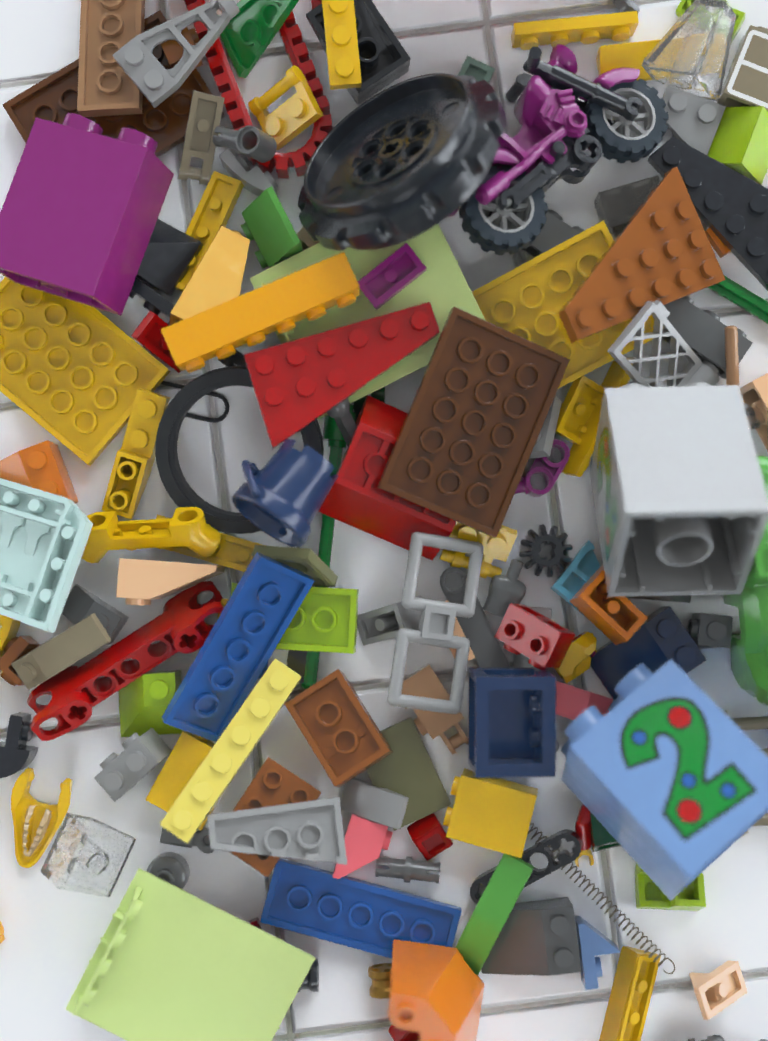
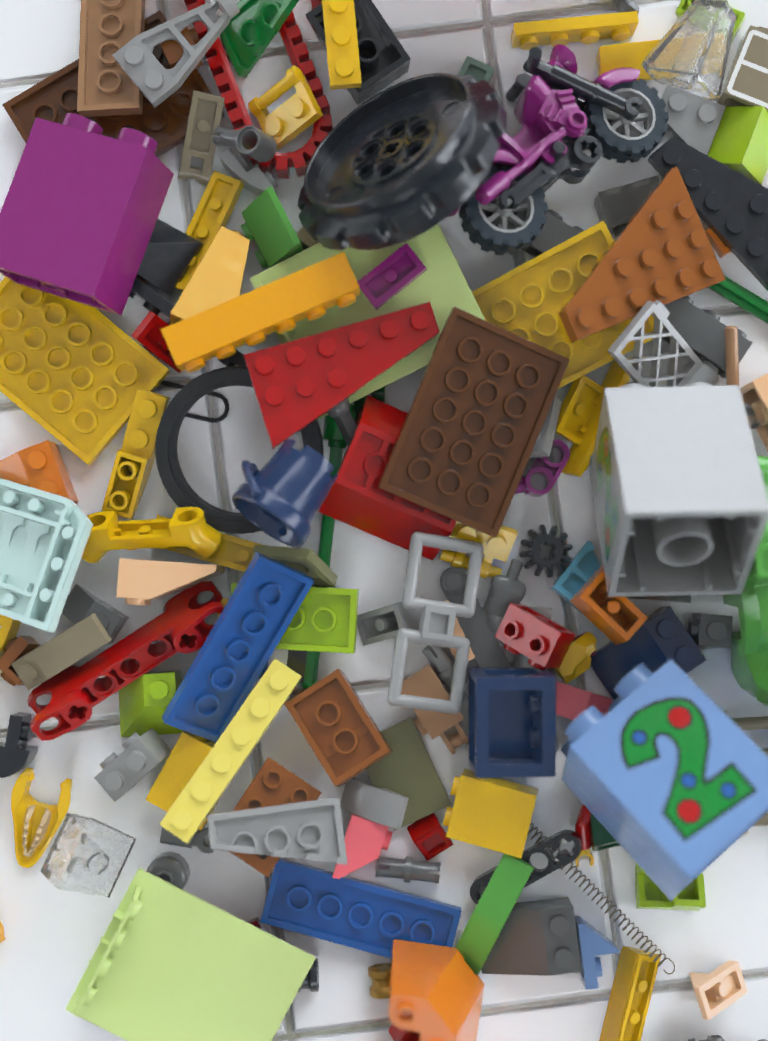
(443, 665): none -> light grey pin

